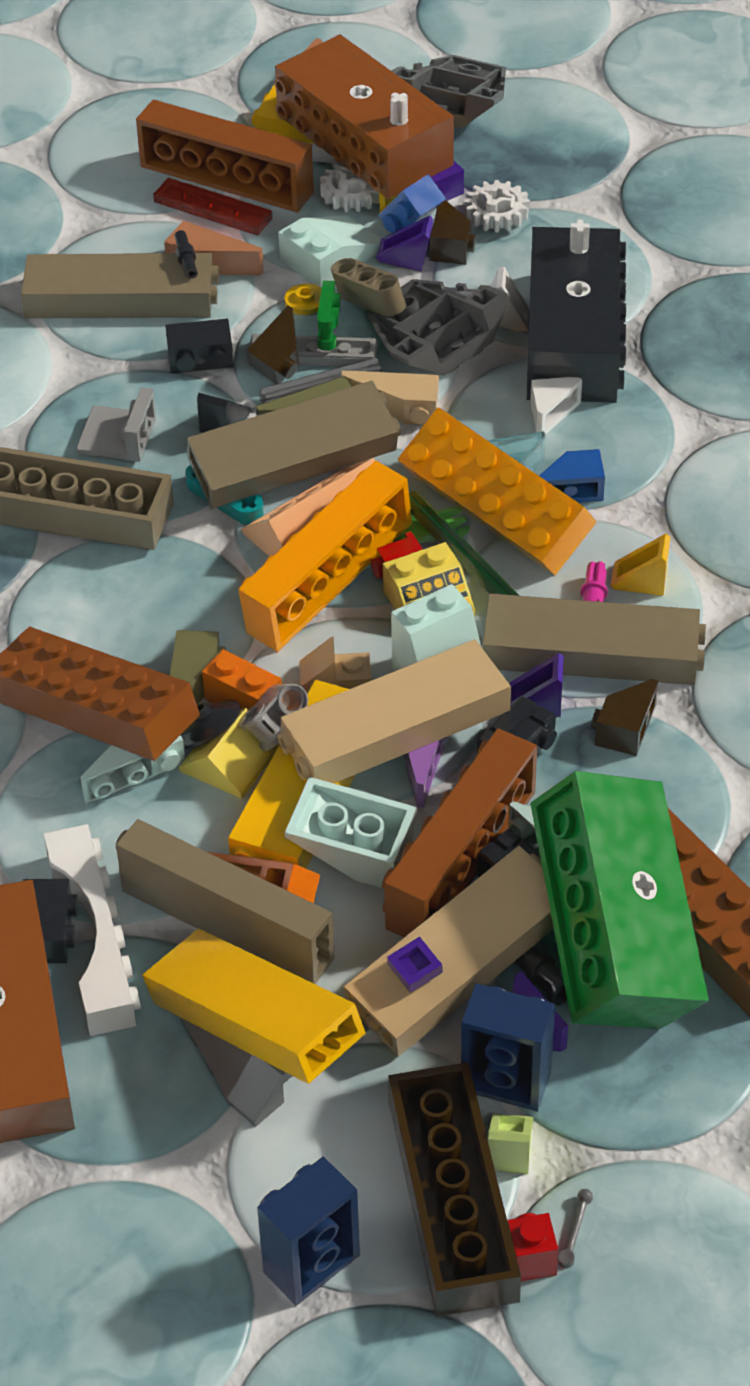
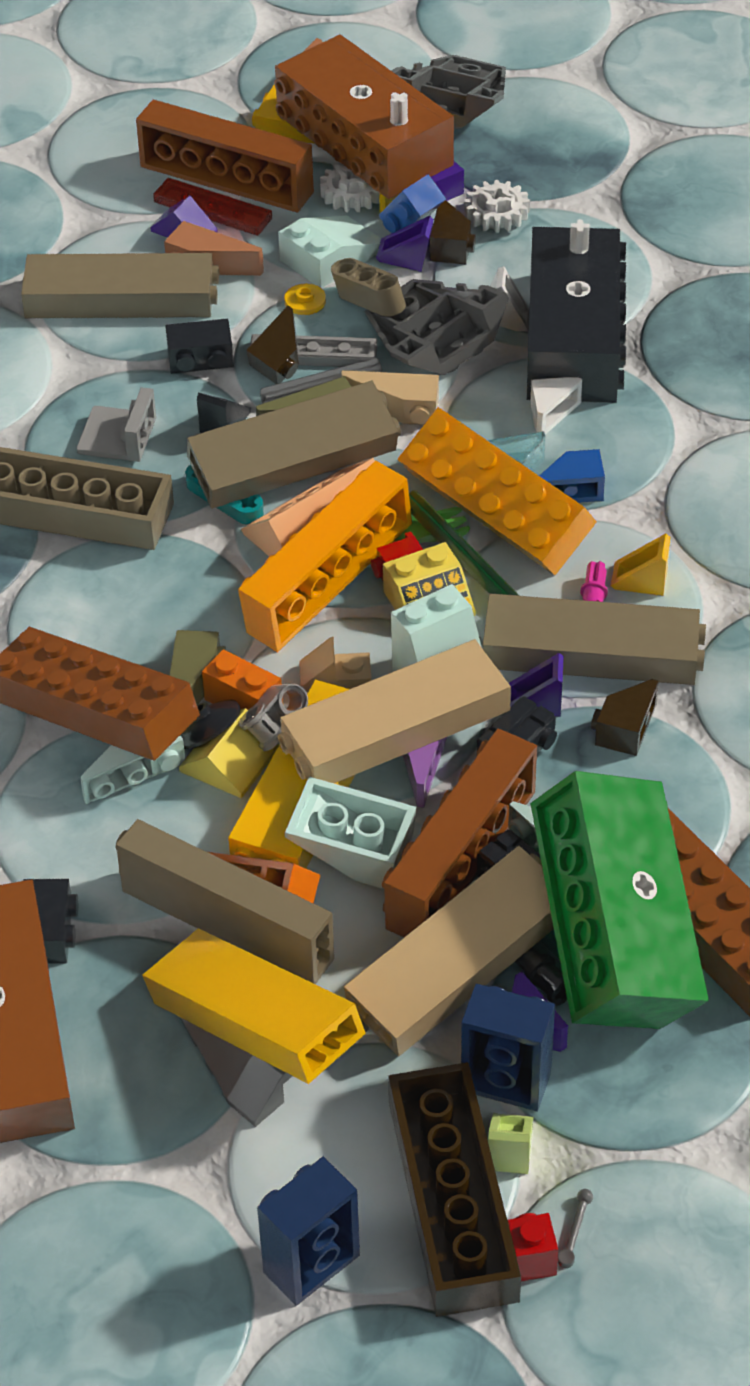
(104, 986): white arch -> none
(185, 210): none -> slope
(186, 254): black bar -> none
(328, 316): green plate -> none
(415, 964): dark purple plate -> none

